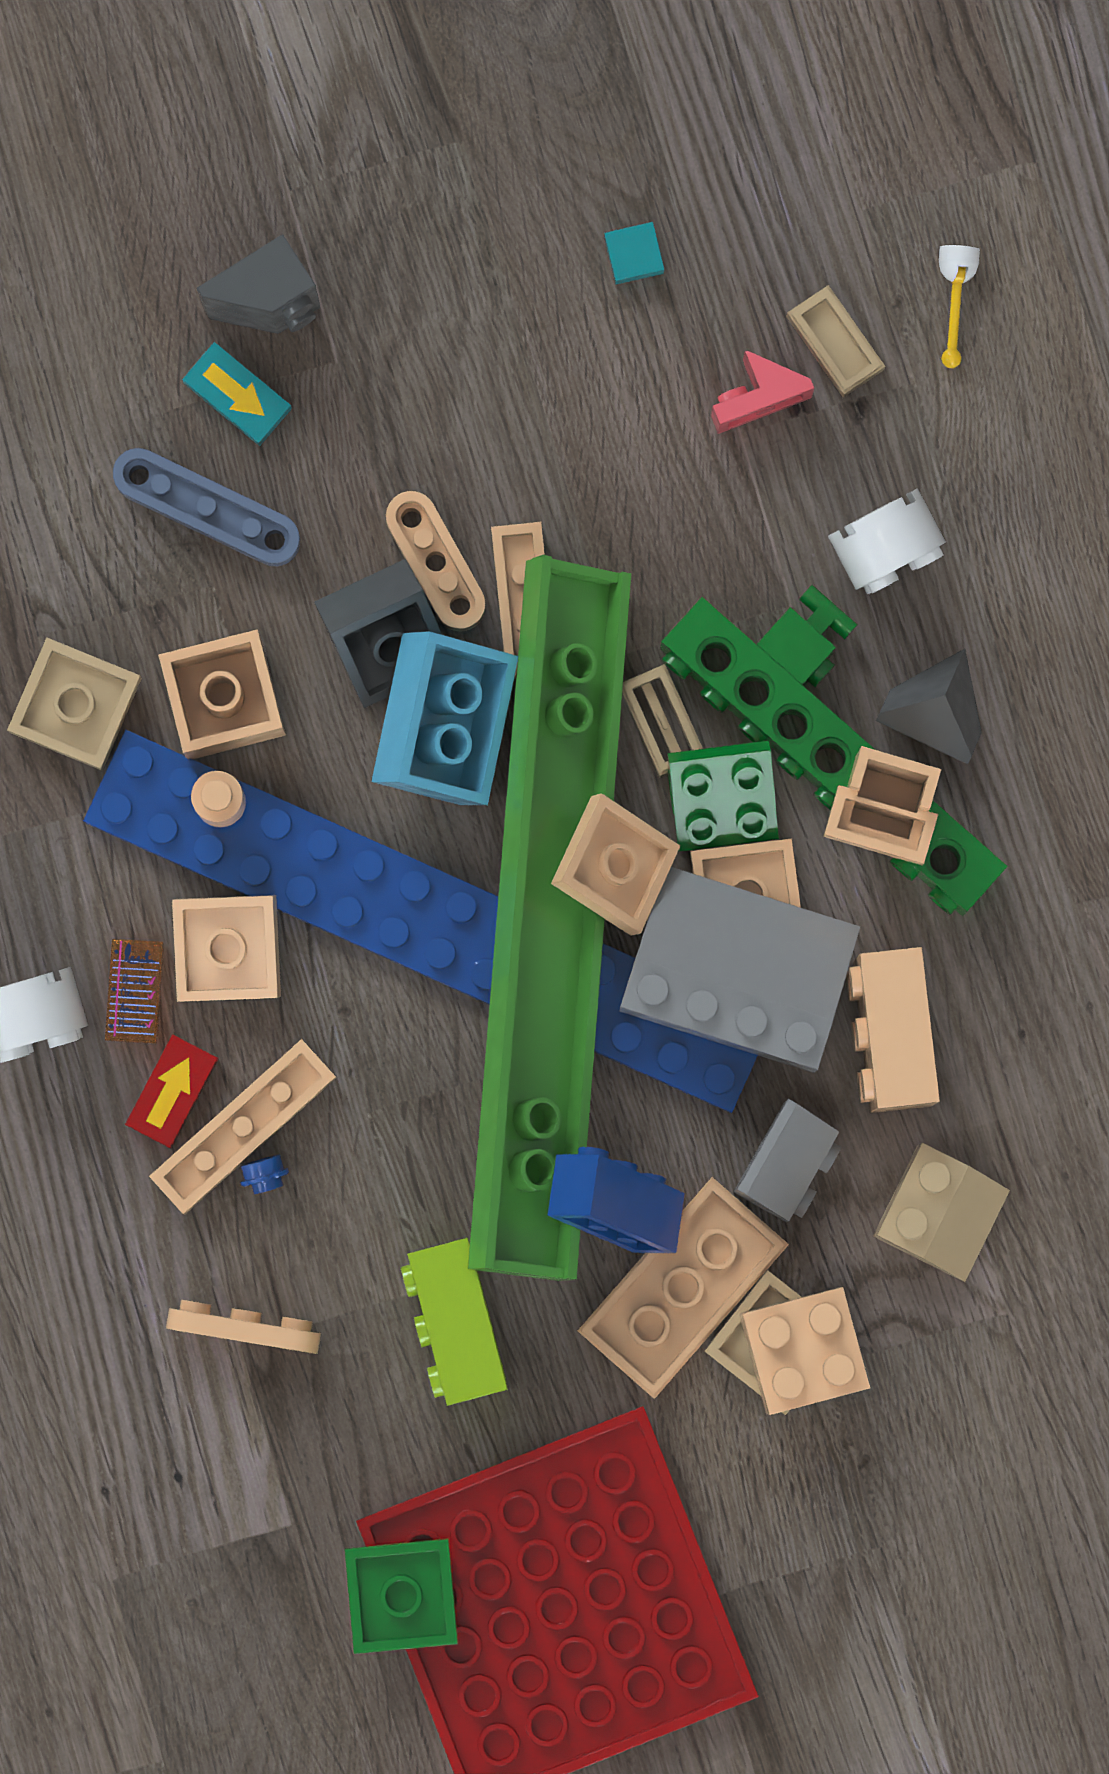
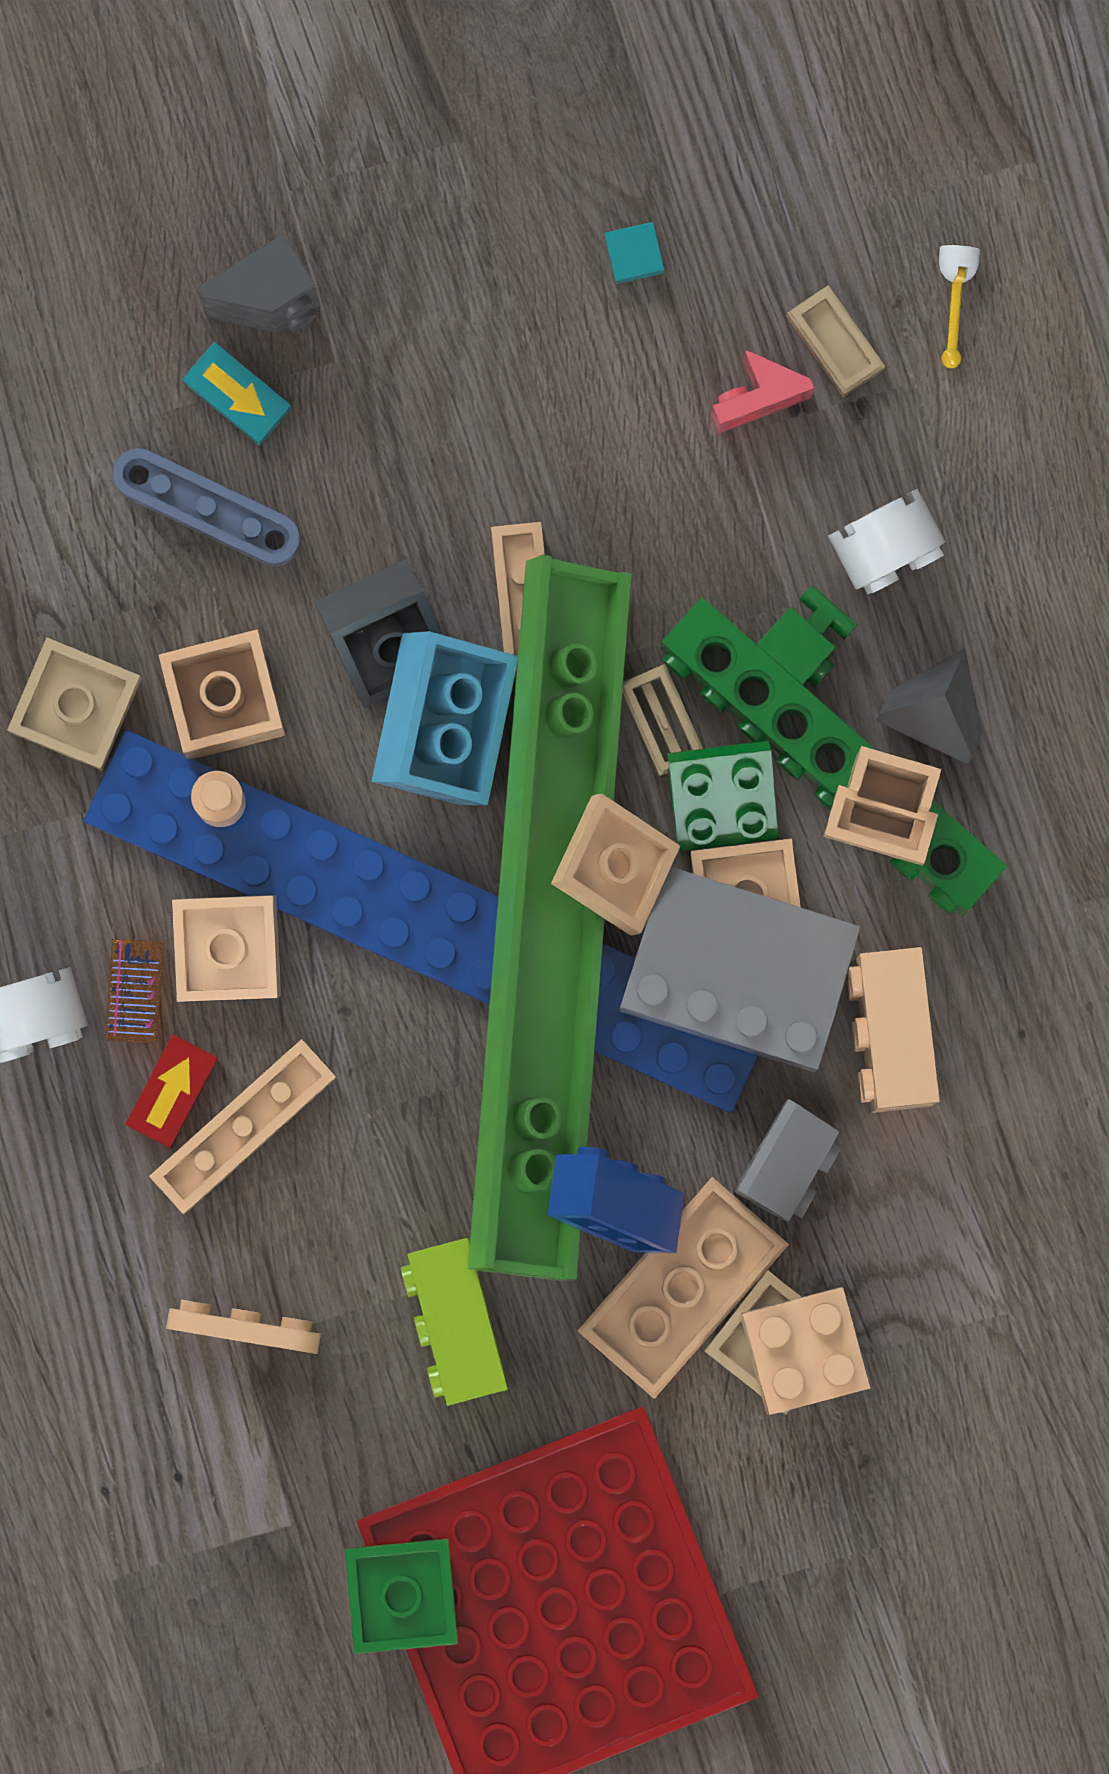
(264, 1174): blue plate -> none
(432, 539): light nougat plate -> none
(941, 1212): tan slope -> none

